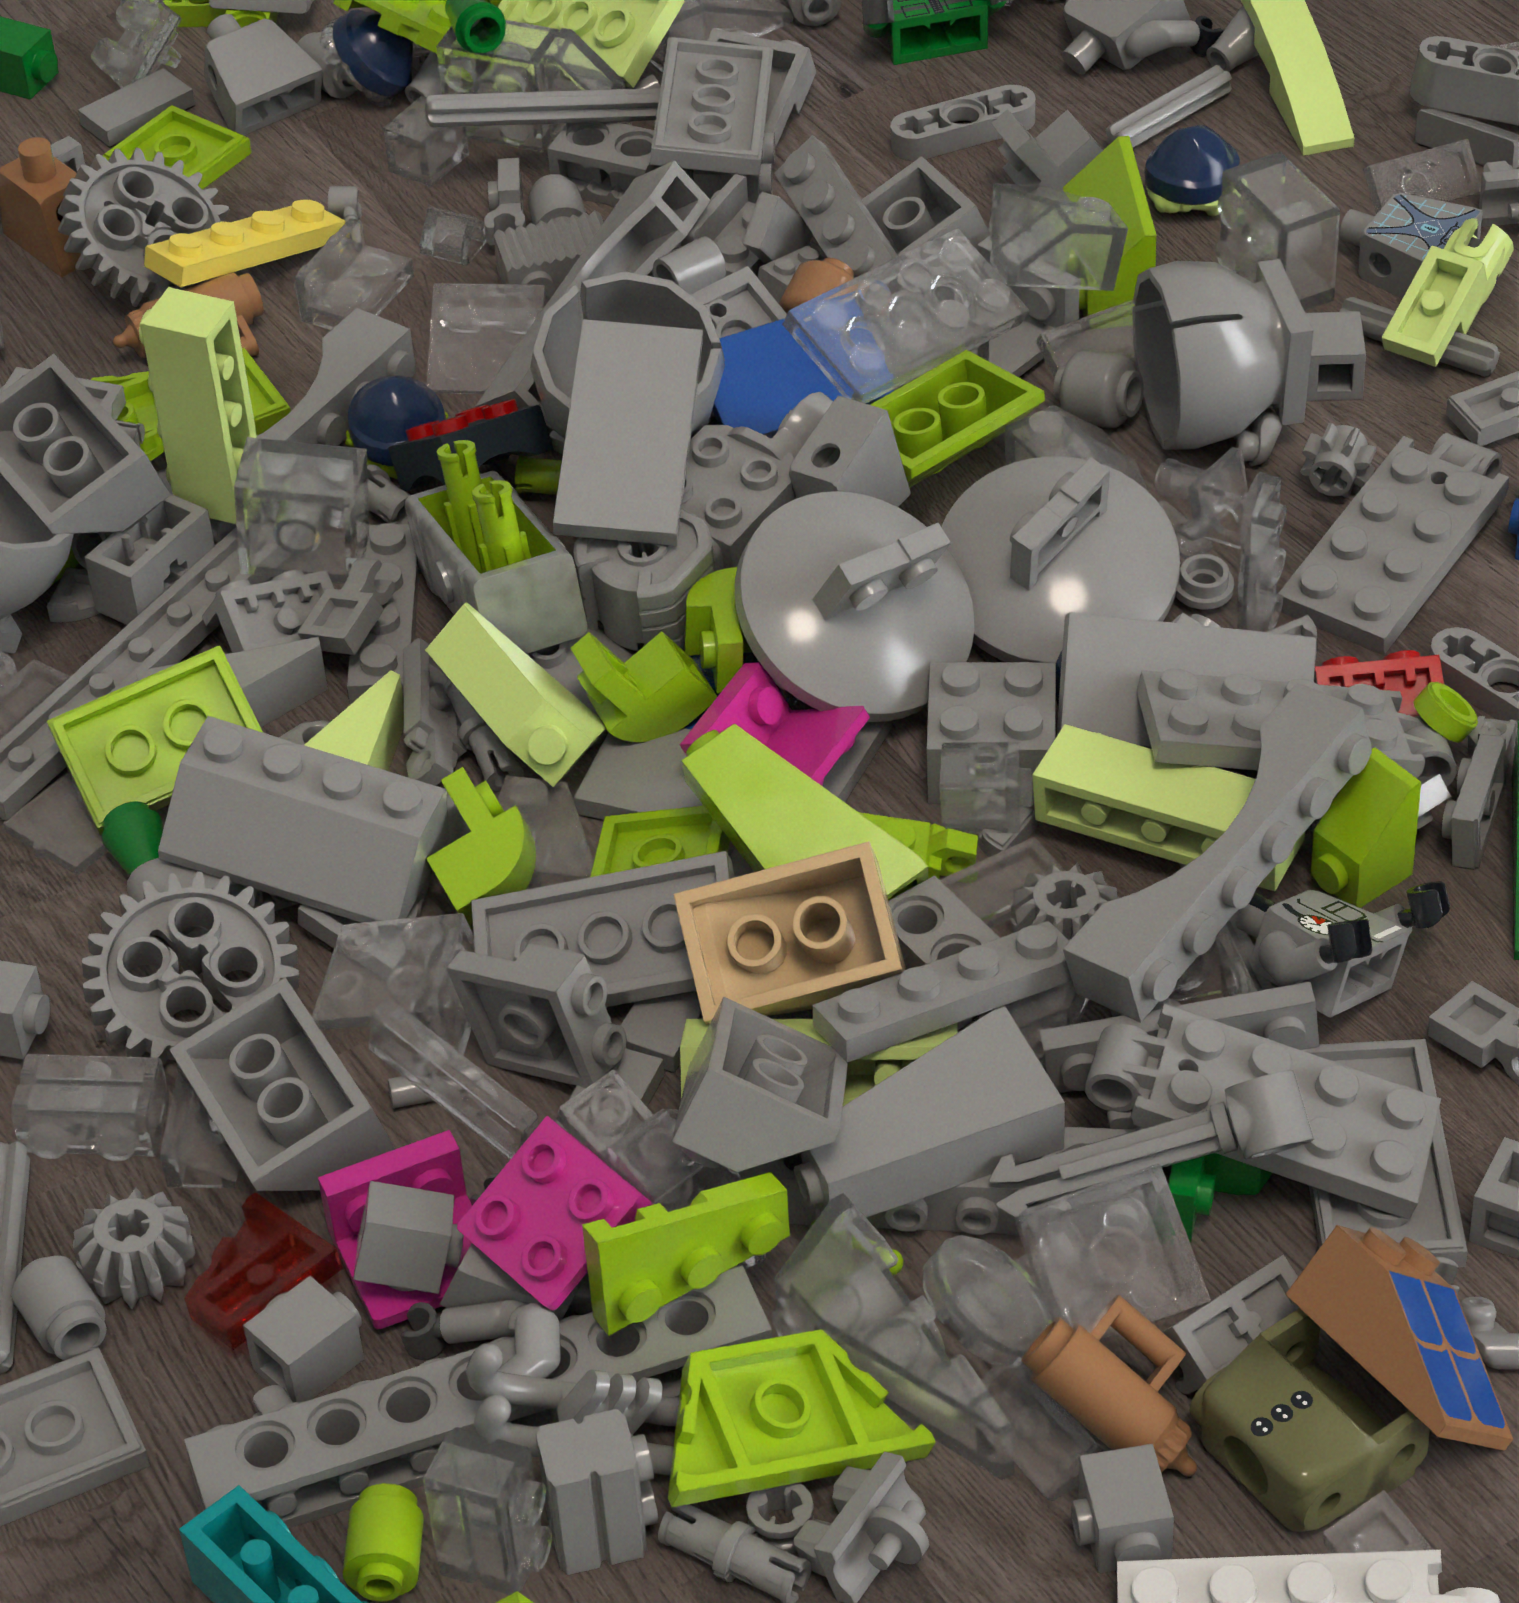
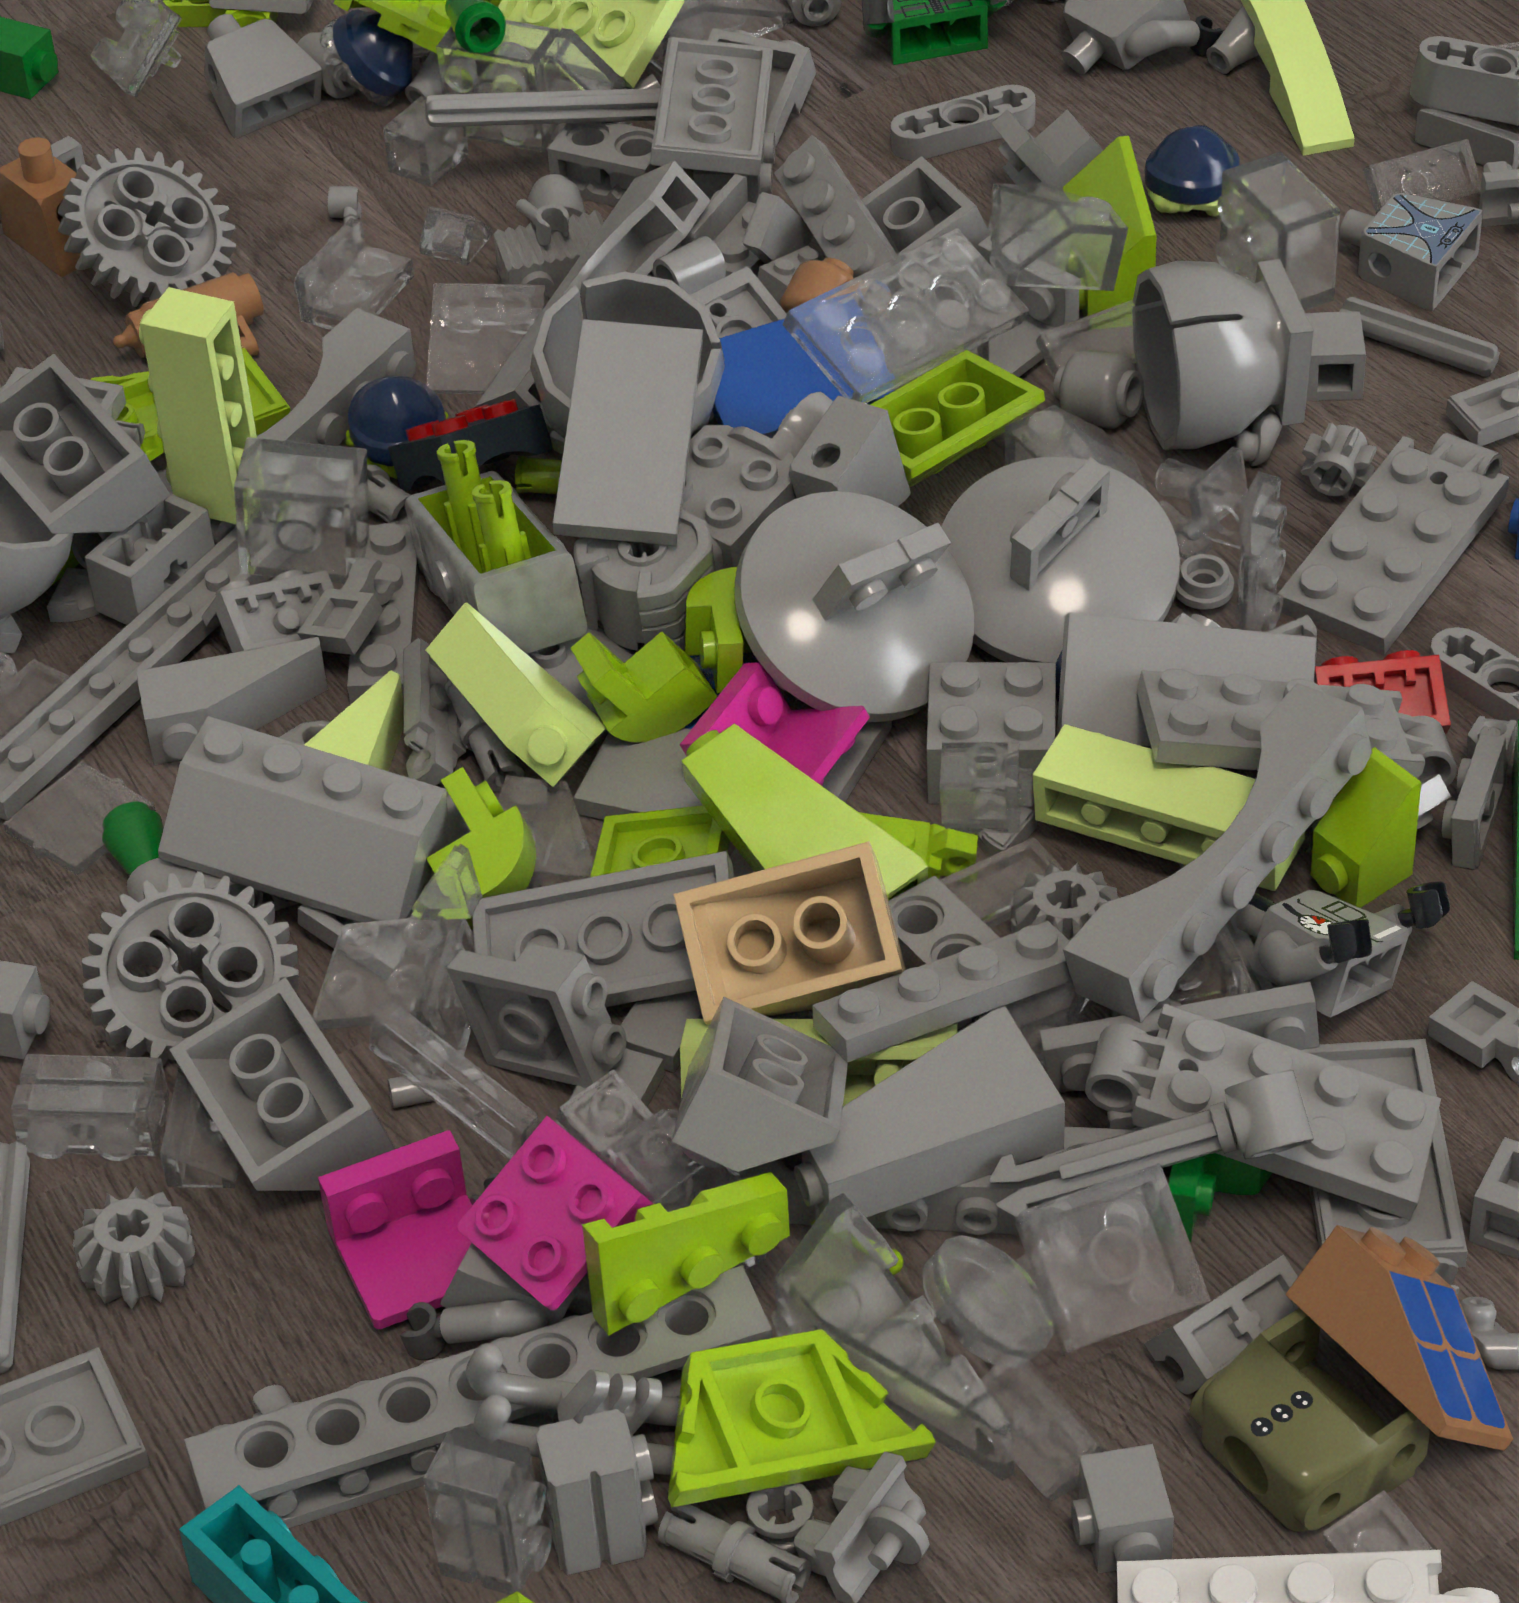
(59, 1307): light grey brick -> none
(134, 105): light grey tile -> none
(136, 736): lime tile -> none
(188, 138): lime tile -> none
(242, 243): light yellow plate -> none
(254, 1267): clear red wing -> none
(305, 1339): light grey brick -> none
(383, 1542): lime brick -> none
(406, 1238): light grey brick -> none
(452, 889): none -> clear slope
(505, 199): light grey plate -> none
(535, 1341): light grey arm -> none
(545, 219): none -> light grey hand
(1105, 1391): medium nougat piece -> none
(1171, 106): light grey axle -> none
(1446, 711): lime tile -> none
(1447, 293): yellowish green plate -> none

